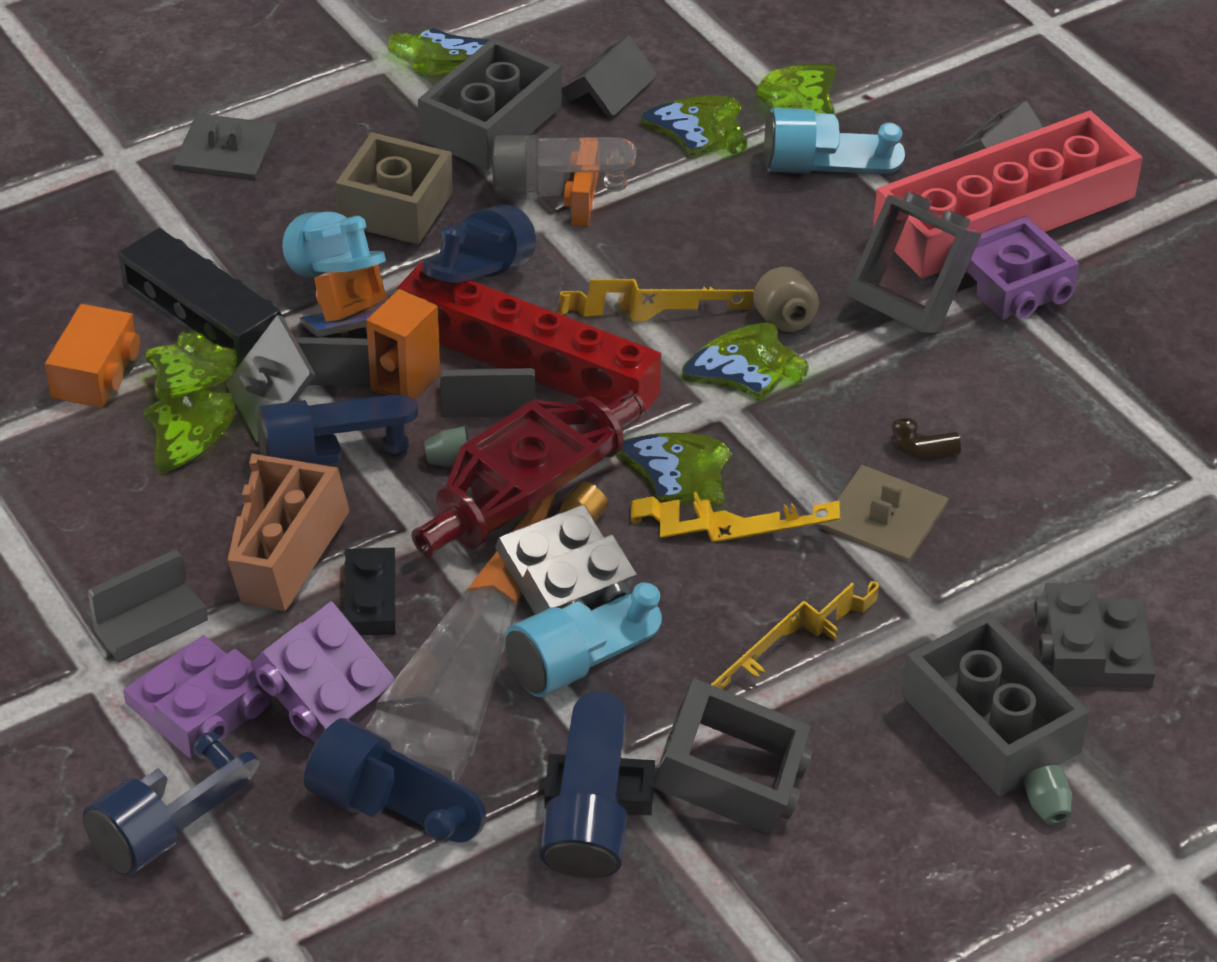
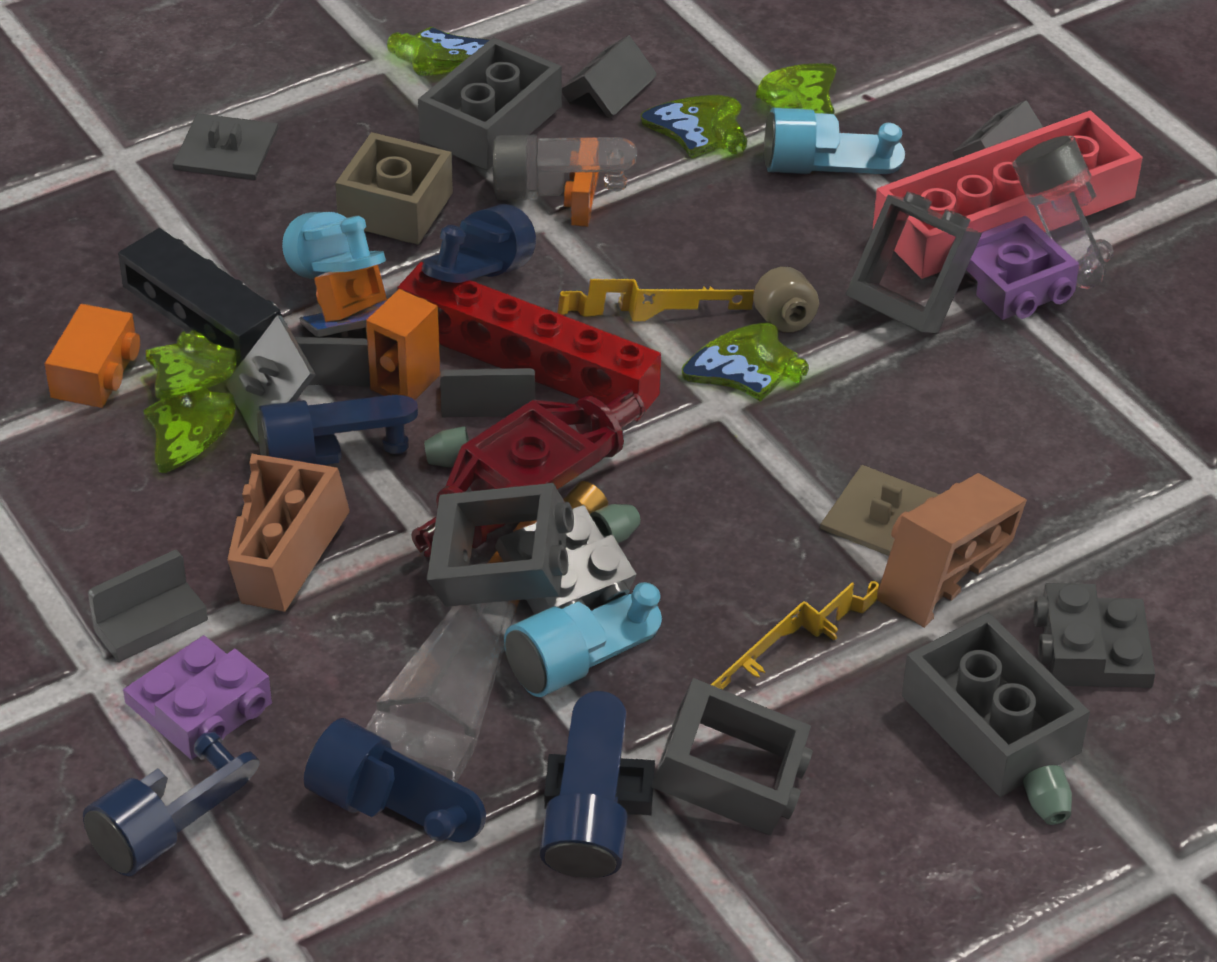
(321, 672): medium lavender plate -> none
(370, 590): black plate -> none
(456, 518): none -> dark grey window
(617, 520): none -> sand green hose
(669, 517): yellow piece -> none
(679, 465): clear neon green arm -> none
(921, 446): dark brown arm -> none
(944, 542): none -> nougat wedge
(1058, 186): none -> clear piece

